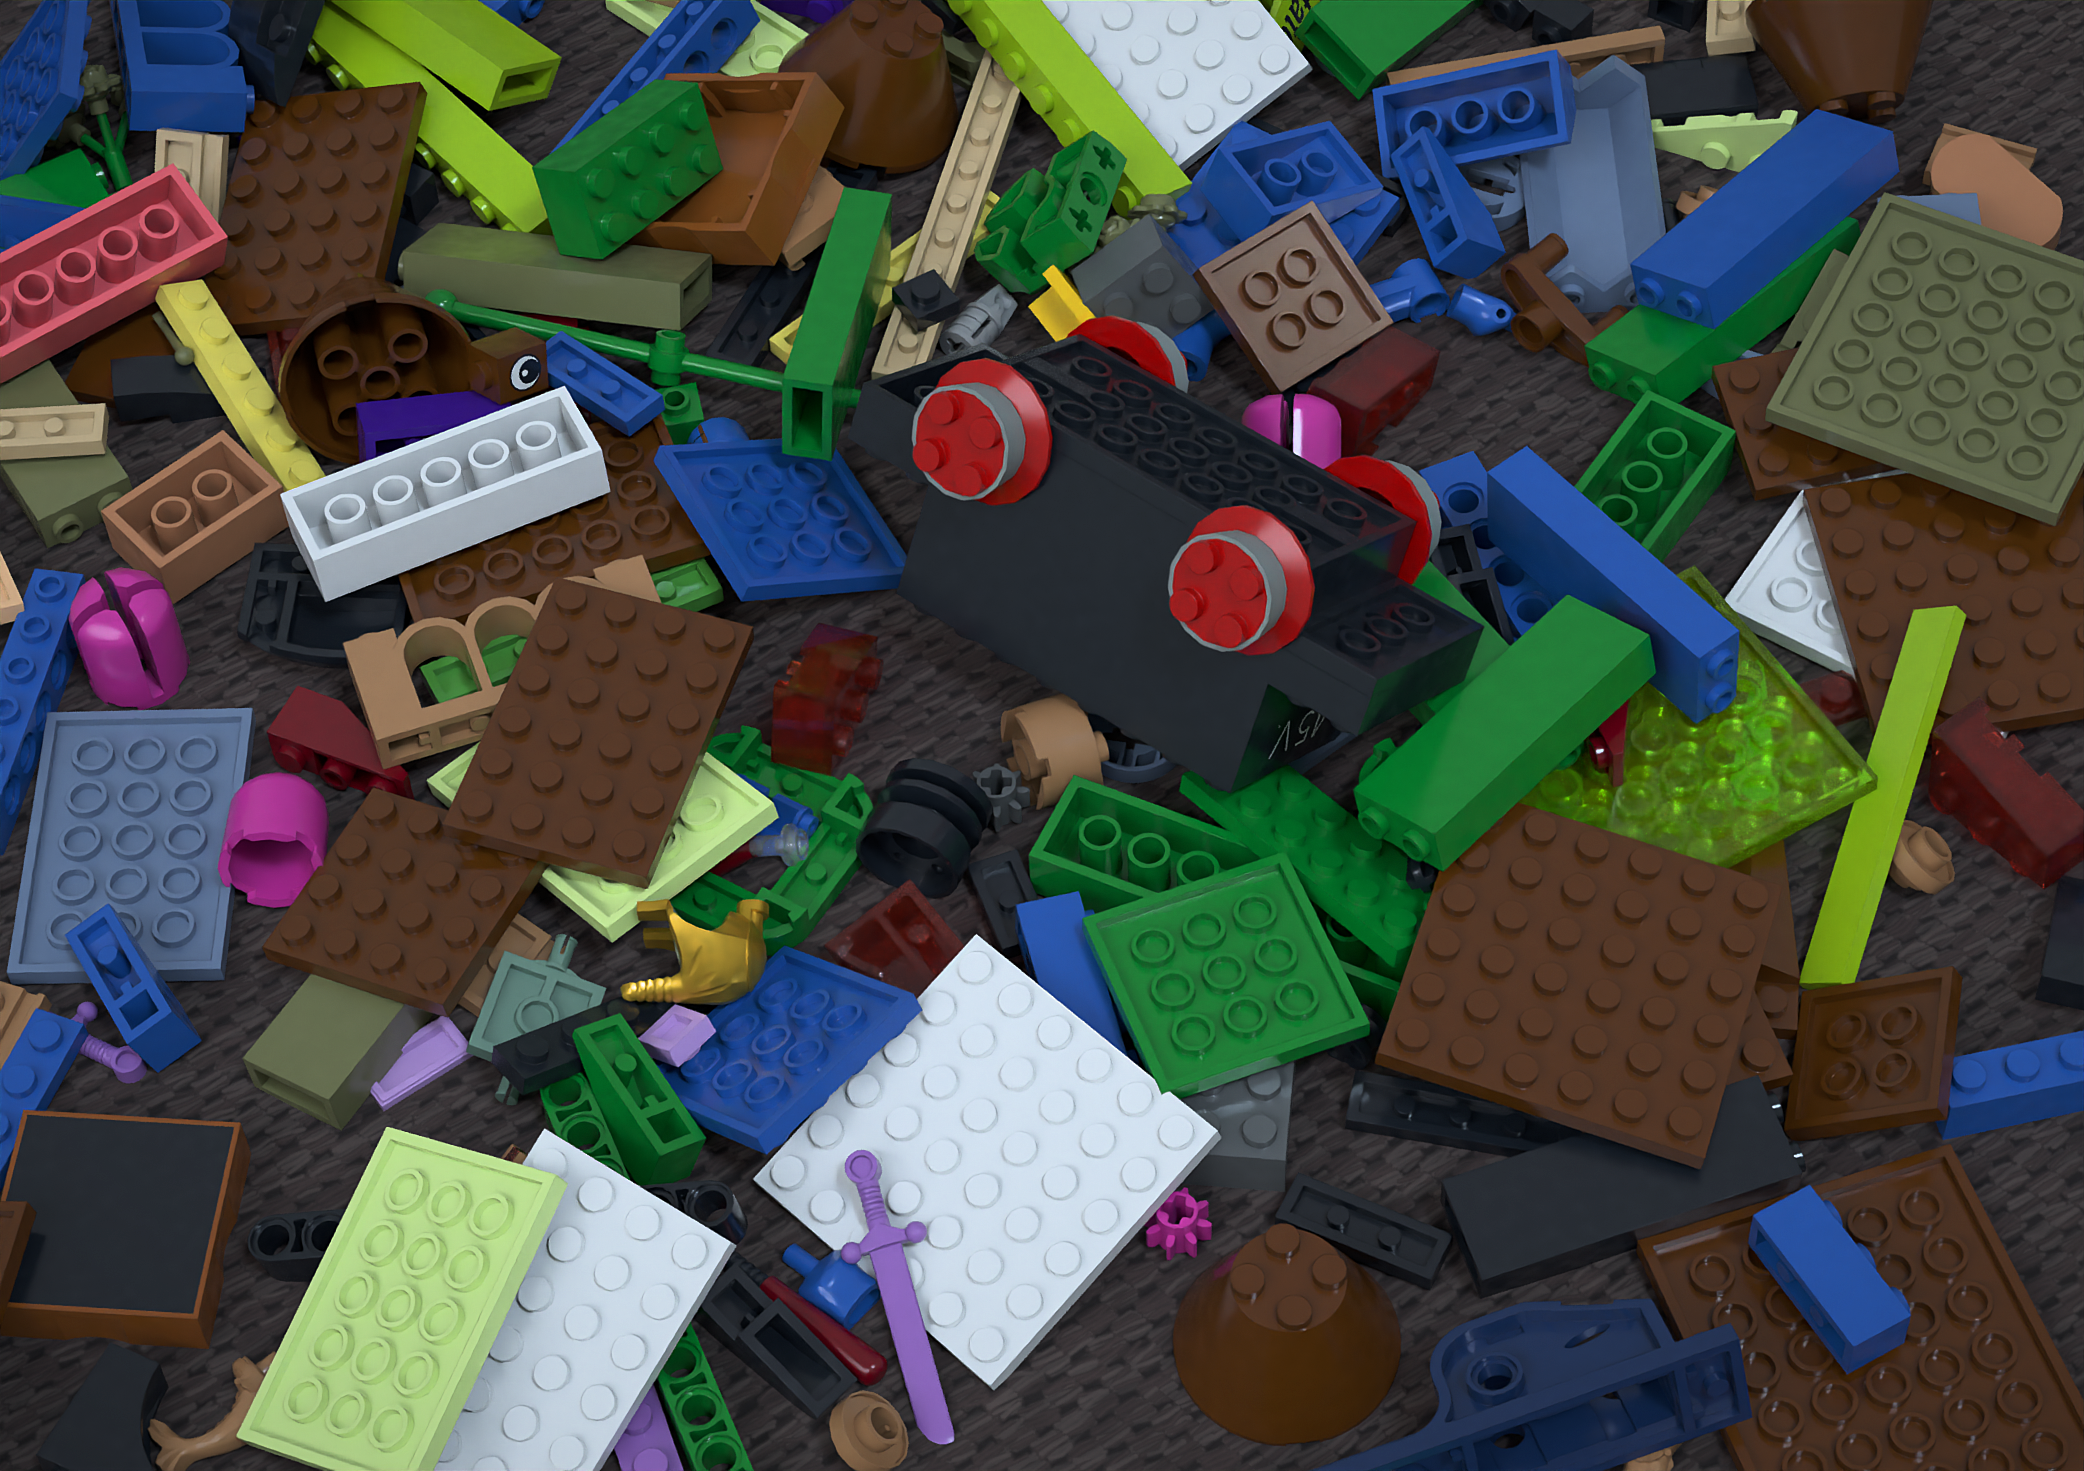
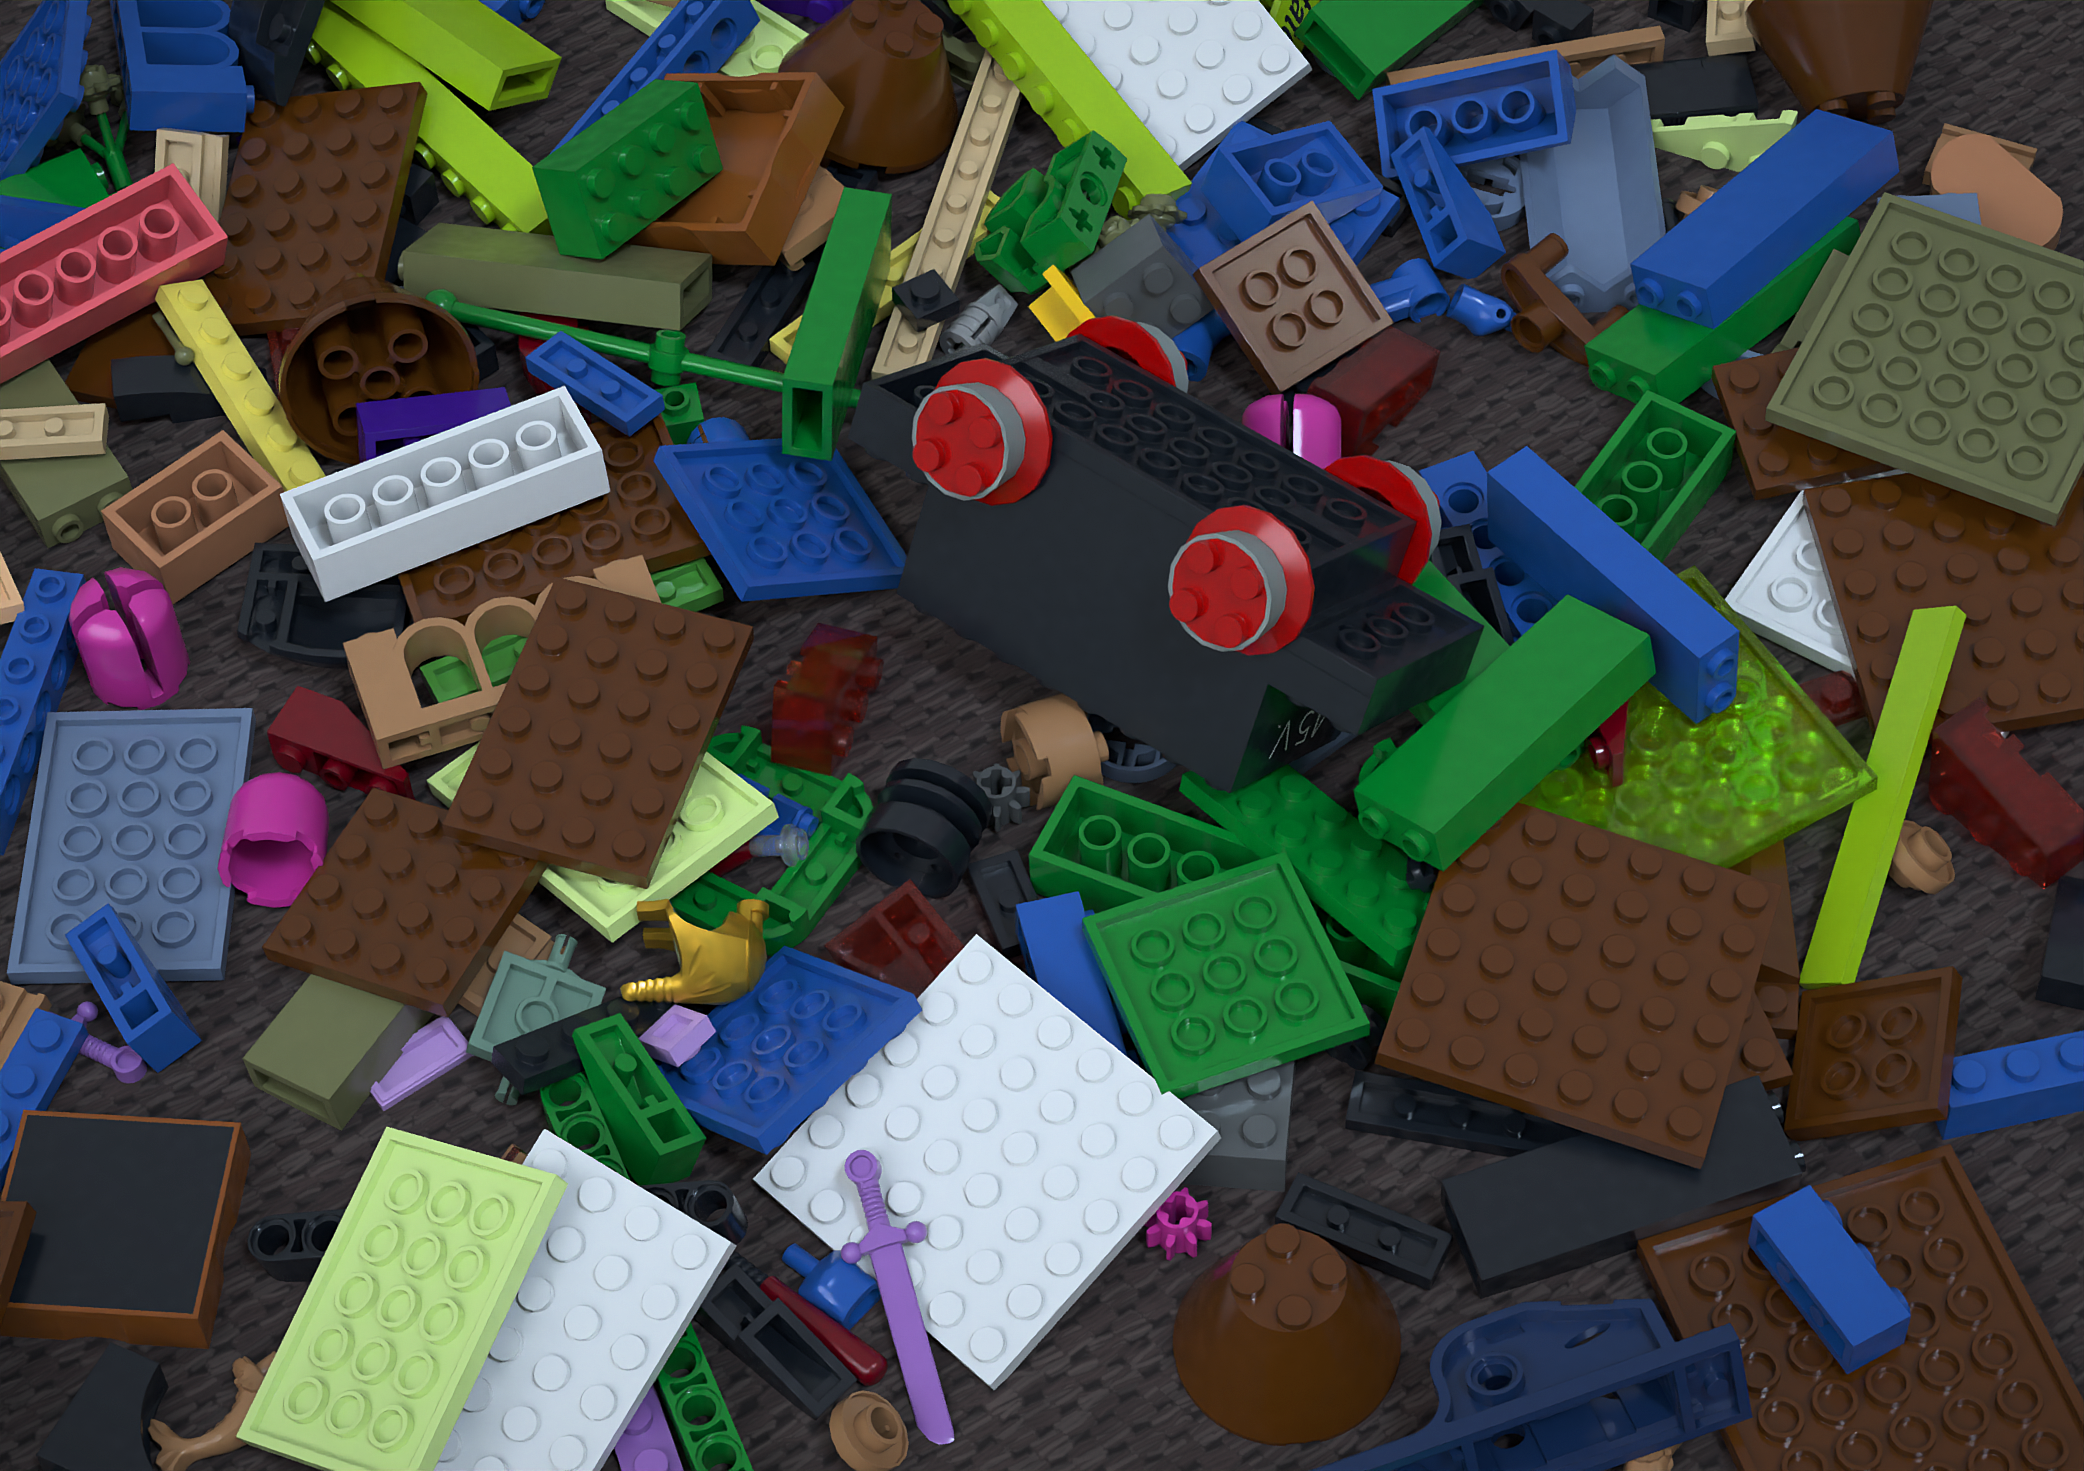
(507, 365): reddish brown brick -> none

